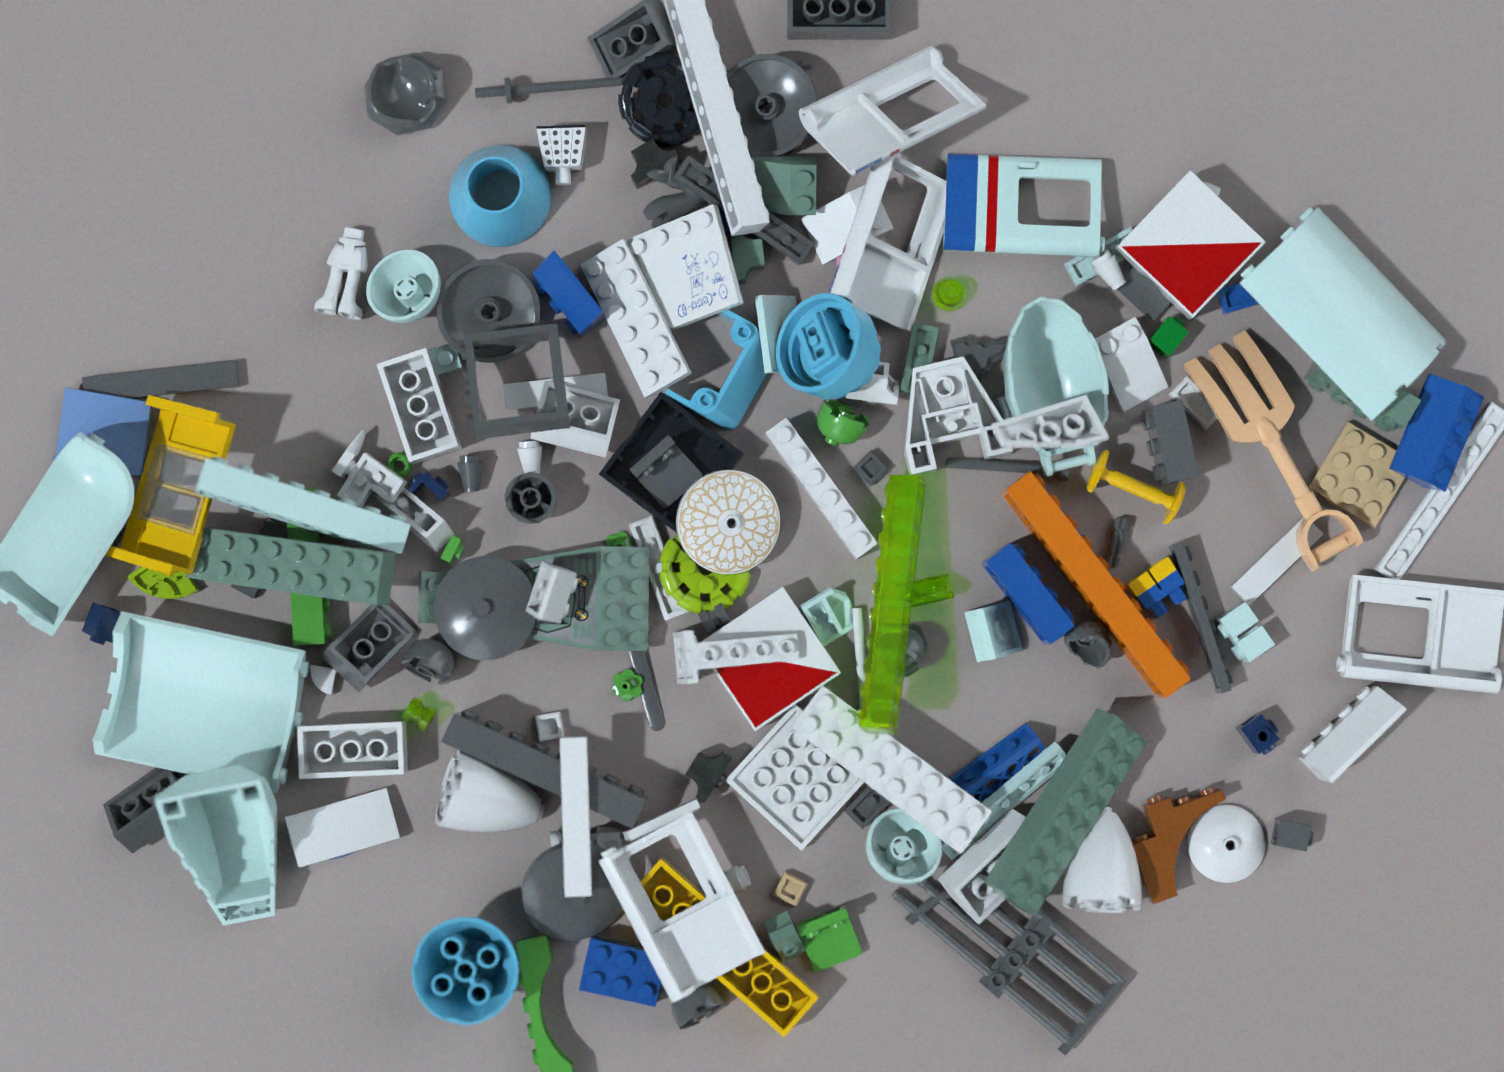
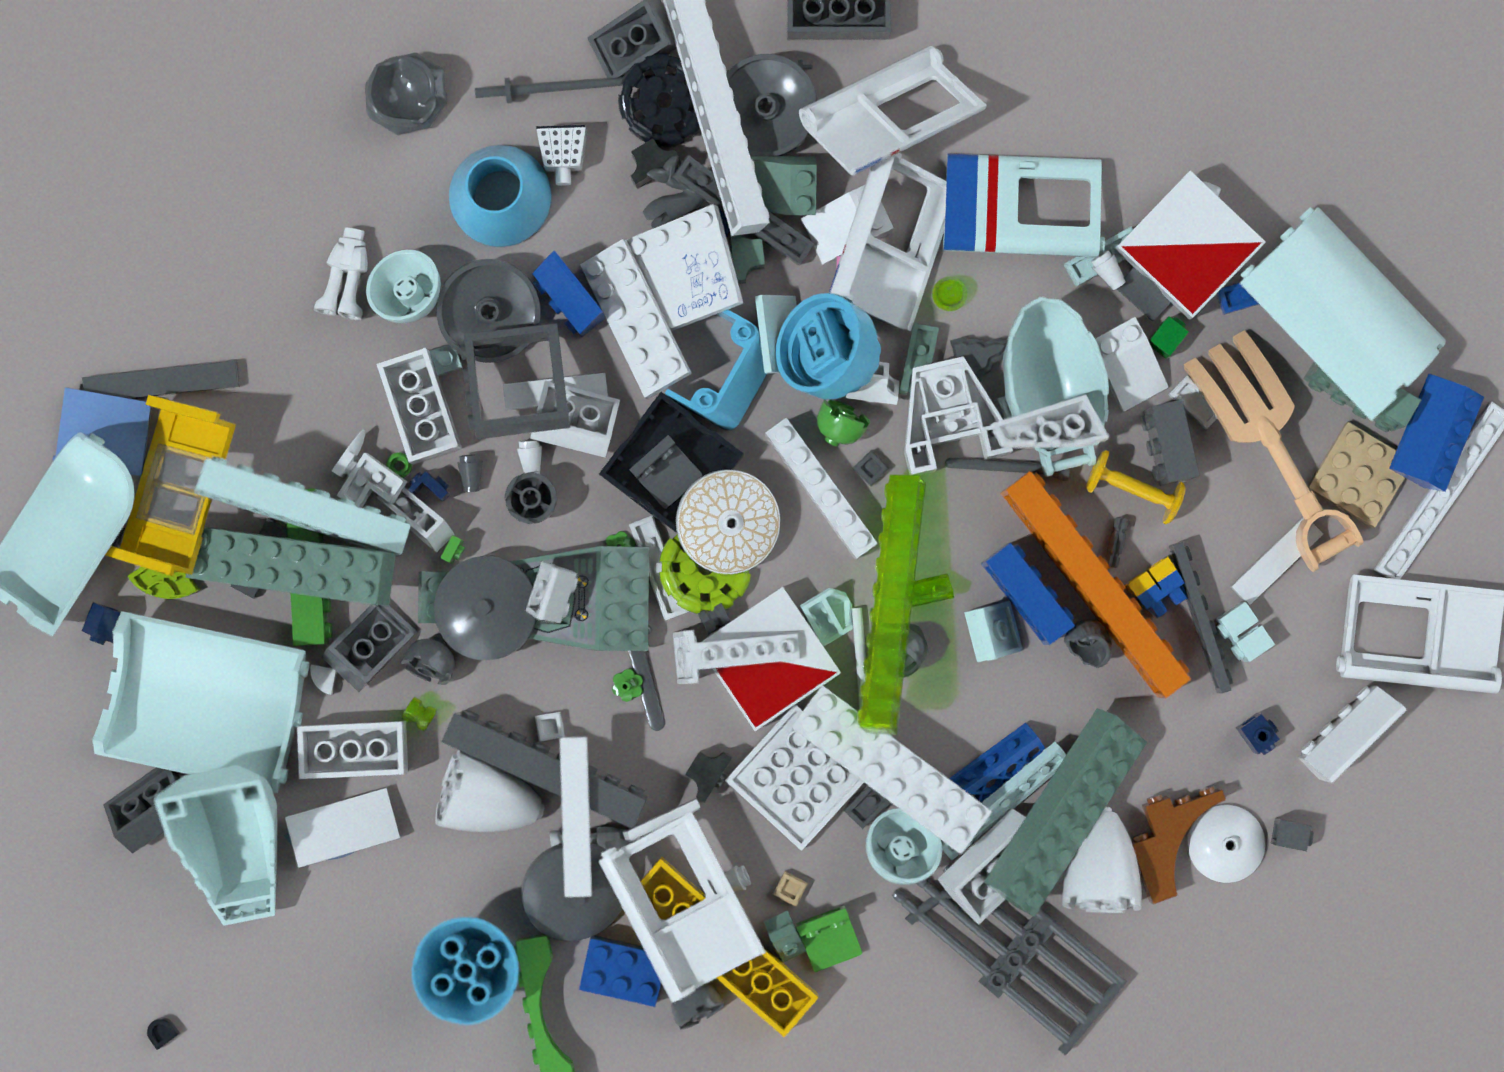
(161, 1032): none -> black tile

